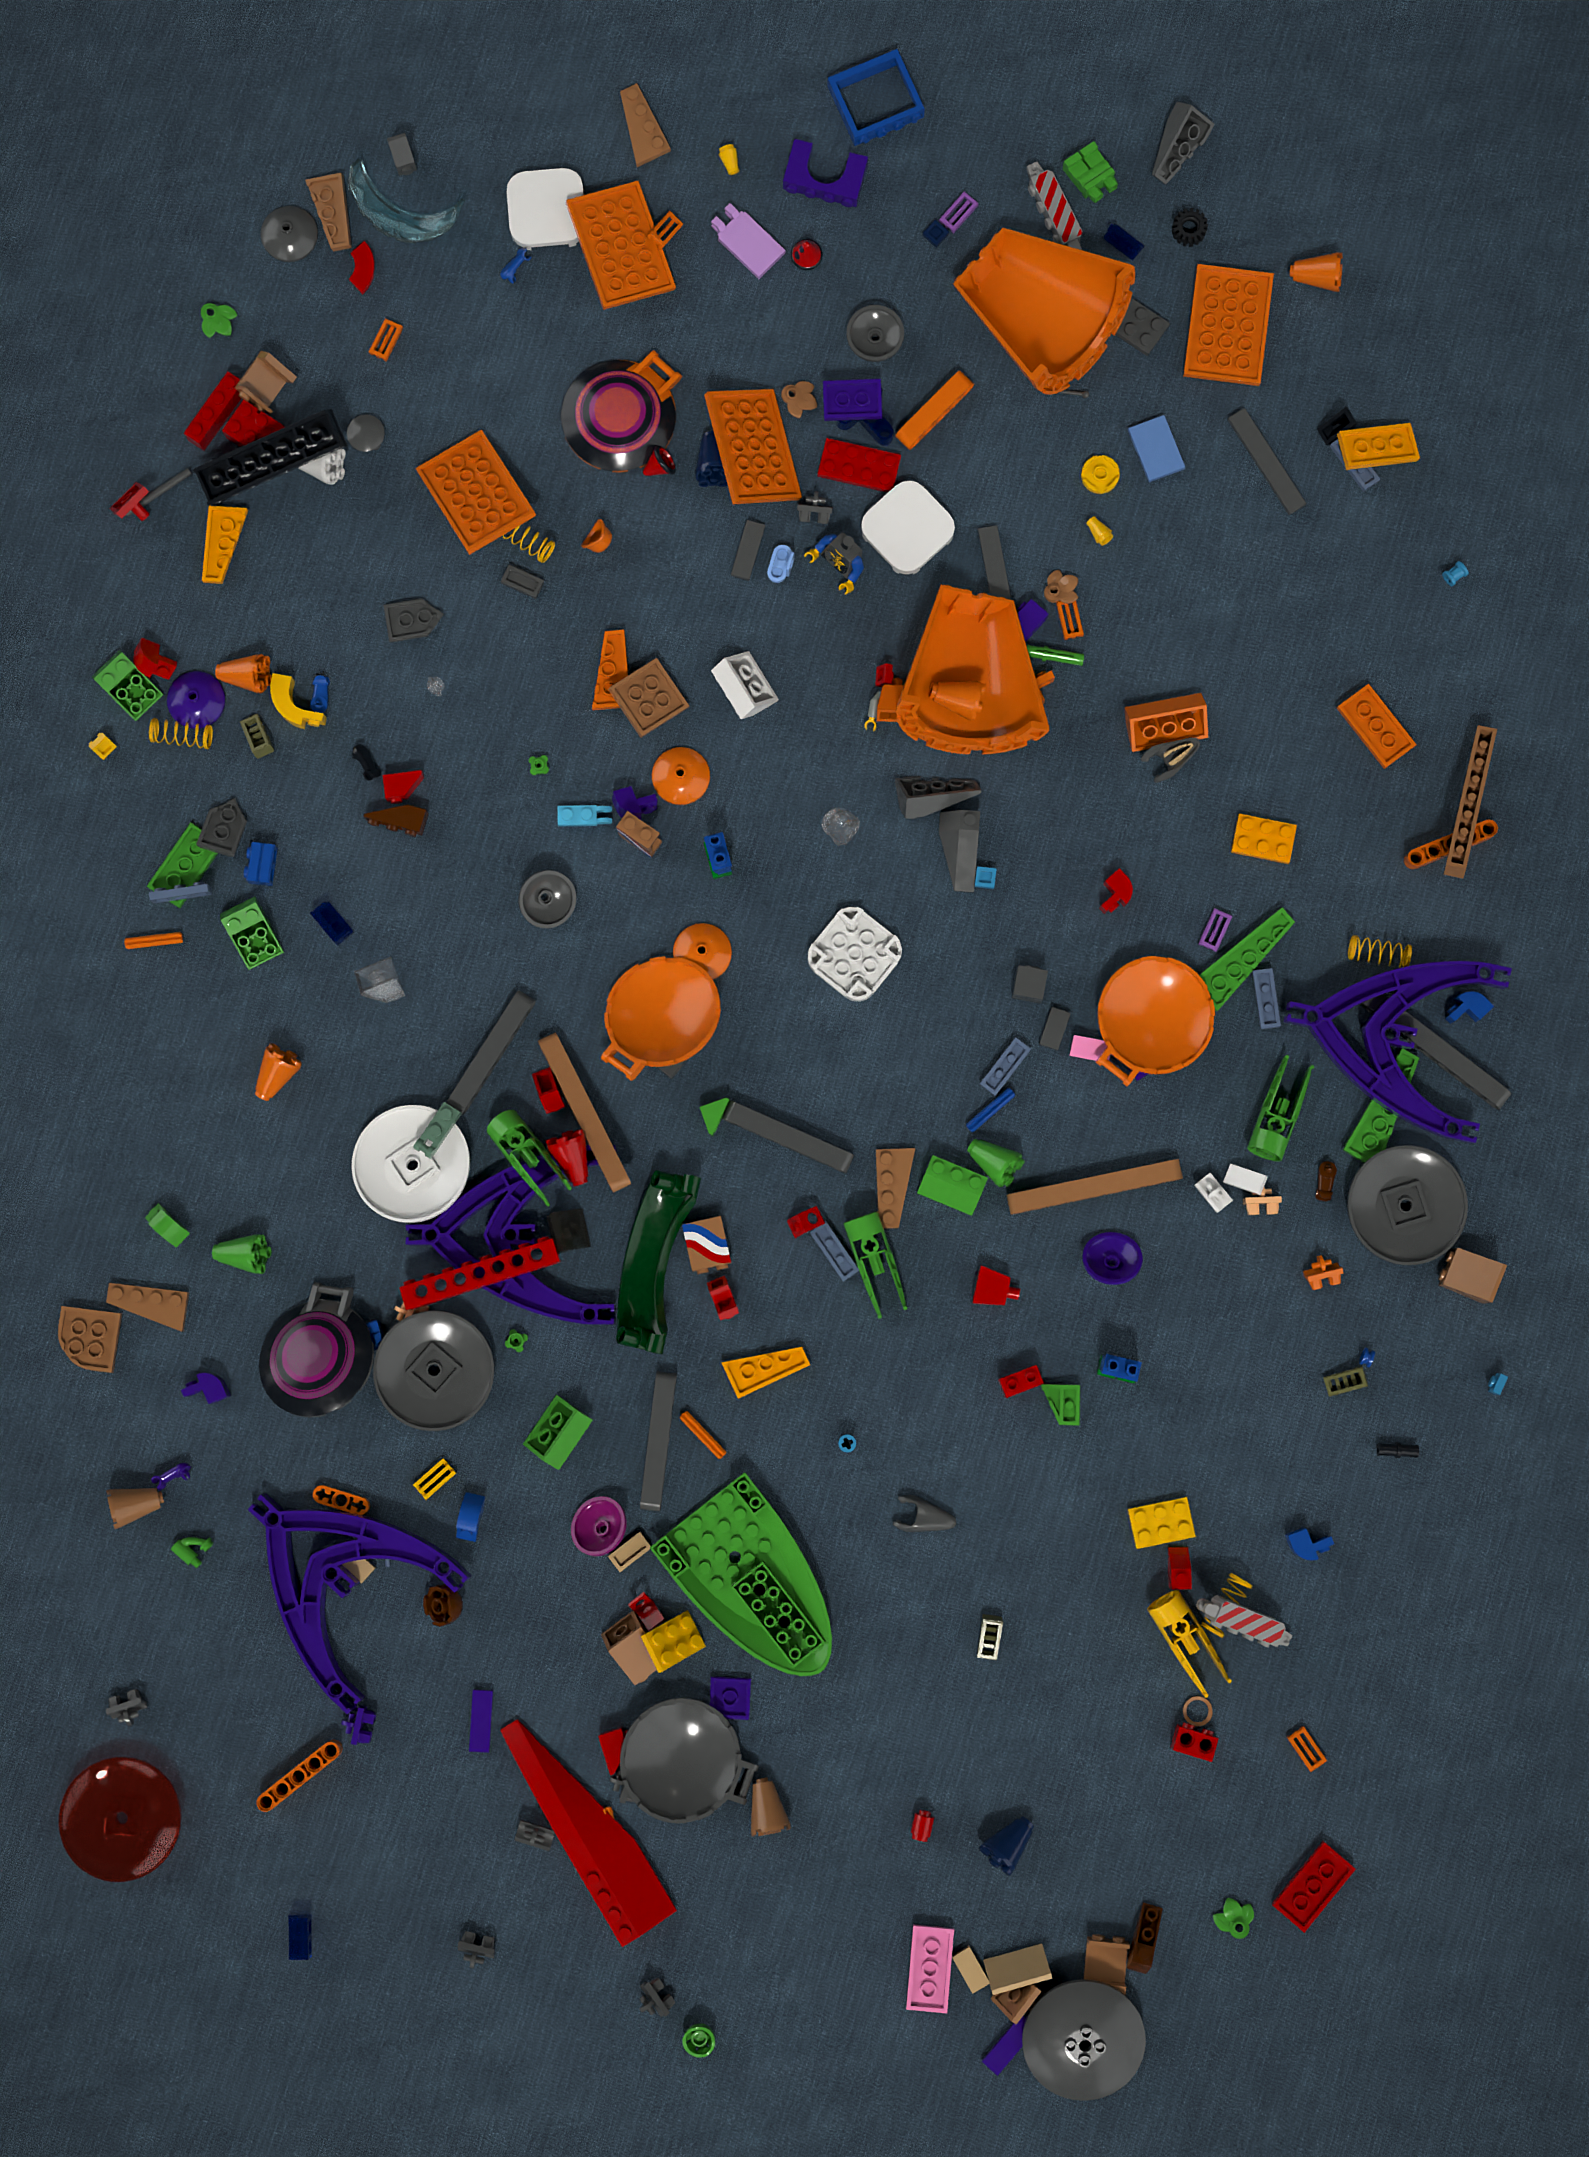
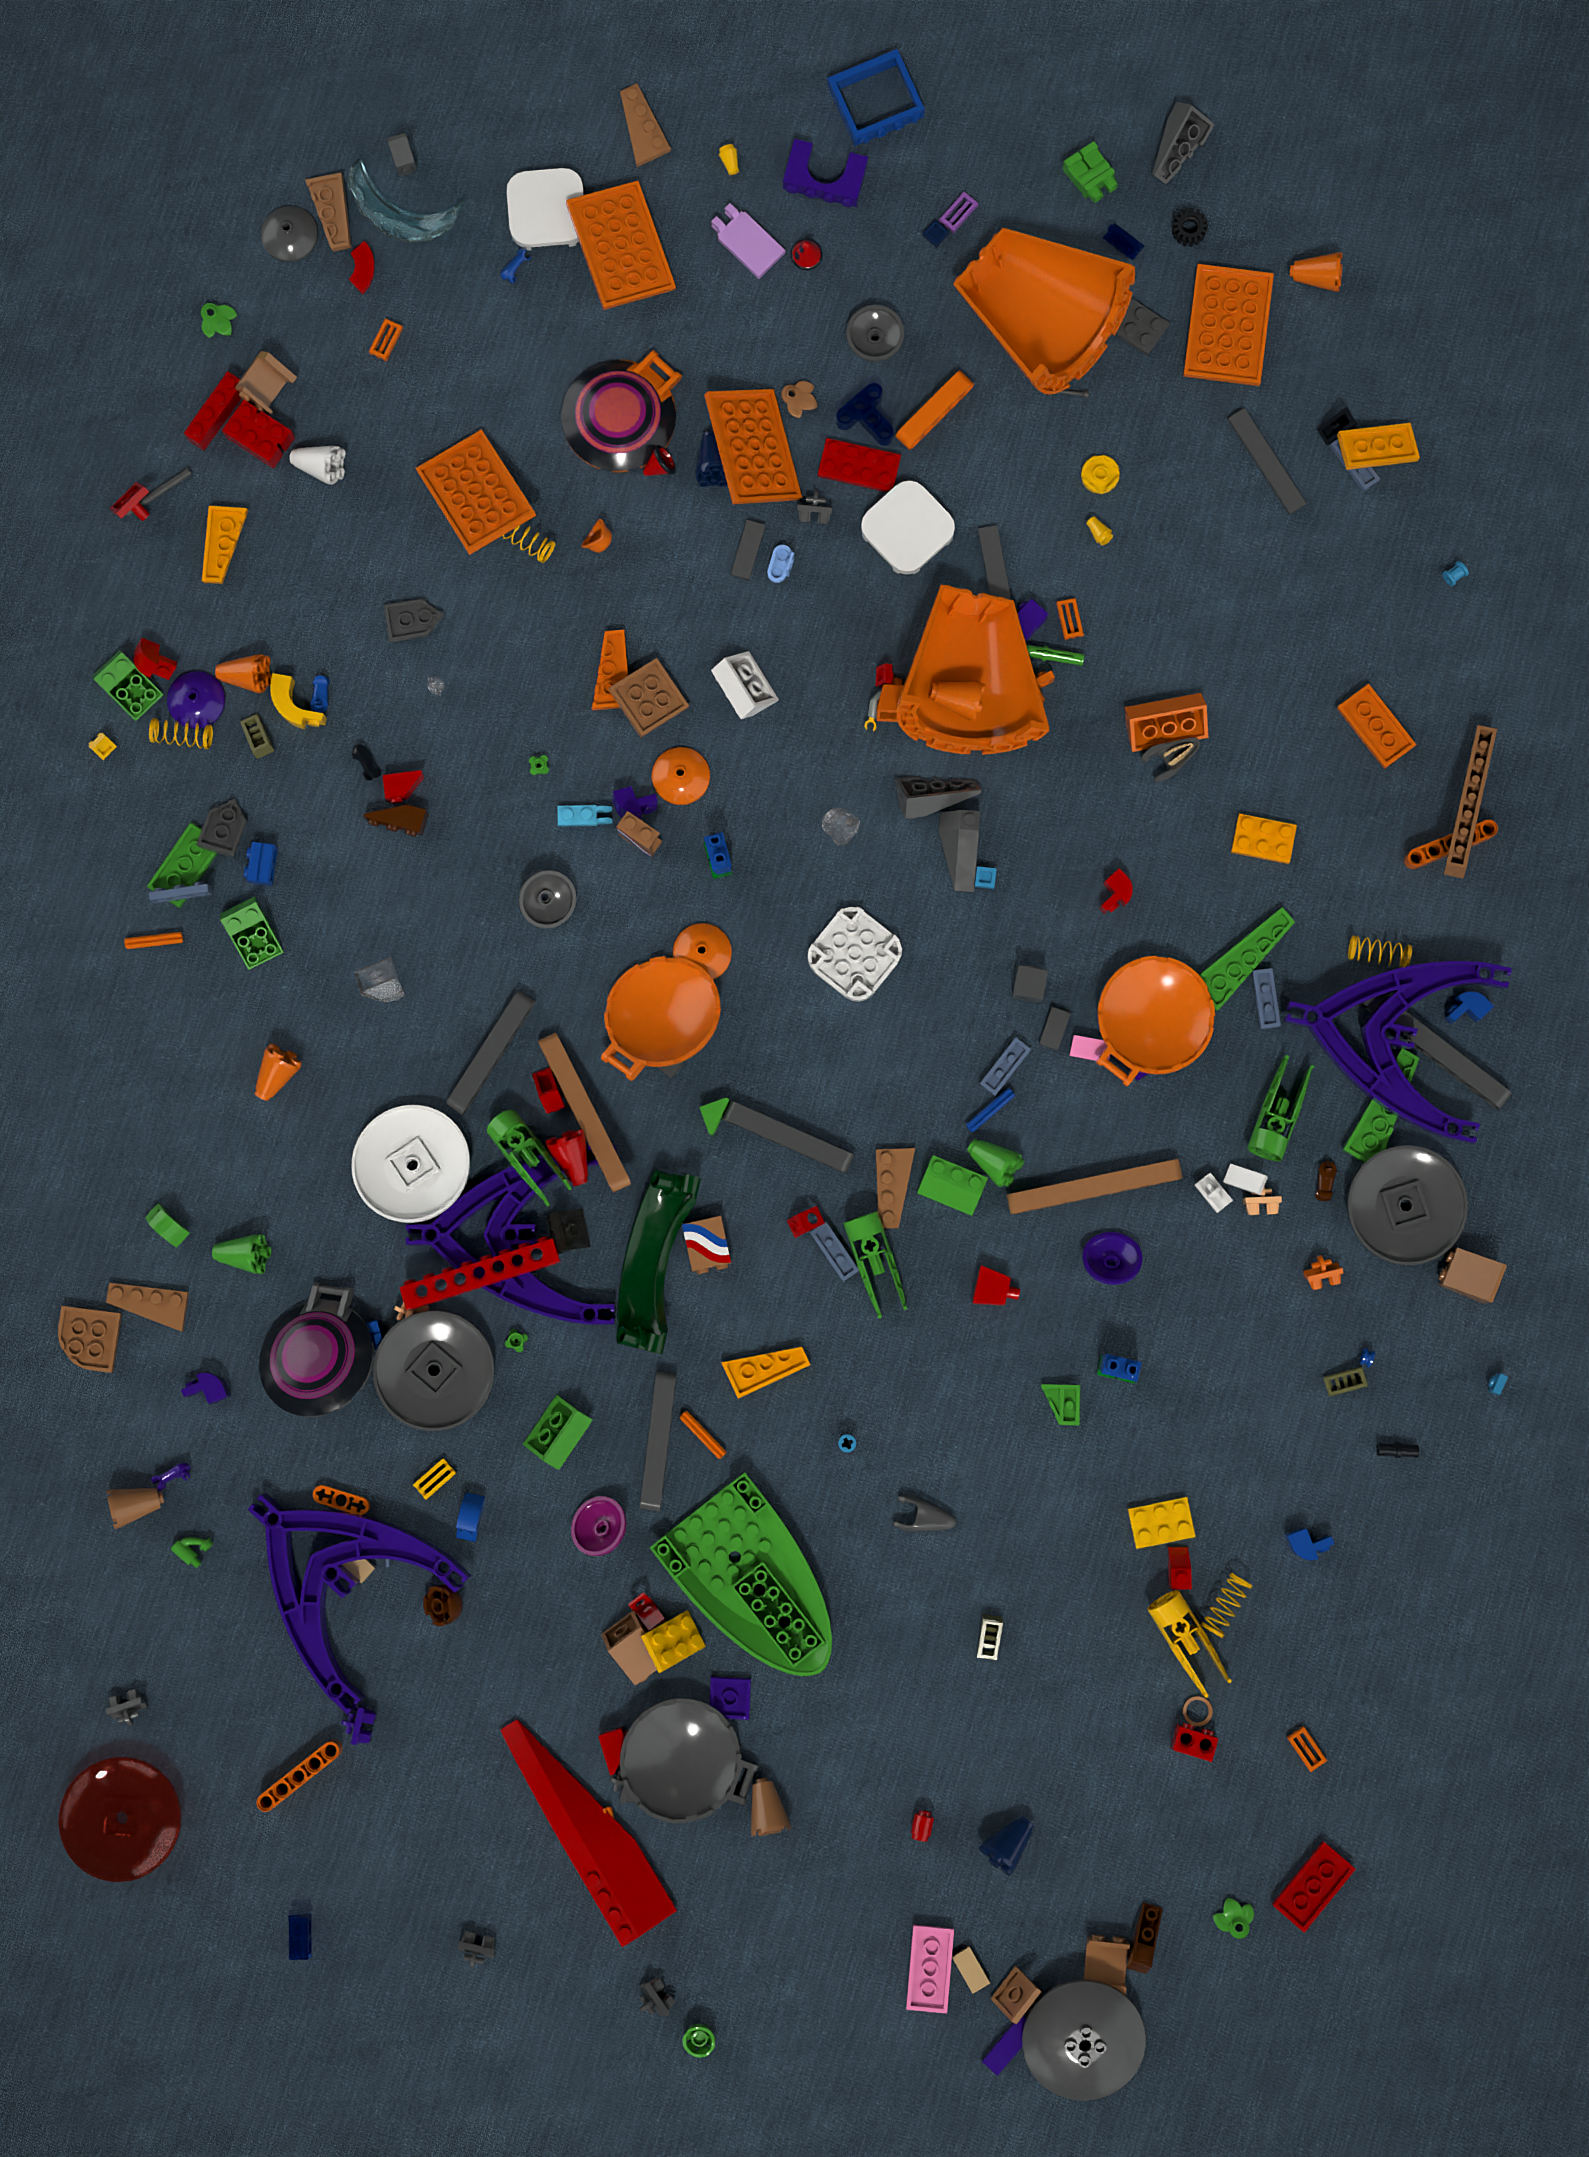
(270, 456): black tile -> none
(332, 922): clear blue hinge -> none
(365, 433): dark grey dish -> none
(437, 1130): sand green plate -> none
(481, 1720): dark purple tile -> none
(522, 581): dark grey tile -> none
(534, 1835): dark grey hips -> none
(629, 1551): tan tile -> none
(657, 239): orange tile -> none
(723, 1298): red brick -> none
(842, 555): torso -> none
(852, 399): dark purple plate -> none
(1017, 1969): tan tile -> none
(1020, 1381): red brick -> none
(1054, 206): light grey hinge -> none
(1063, 586): medium nougat plate -> none
(1156, 448): medium blue tile -> none
(1208, 944): medium lavender tile -> none
(1244, 1620): light grey hinge -> none

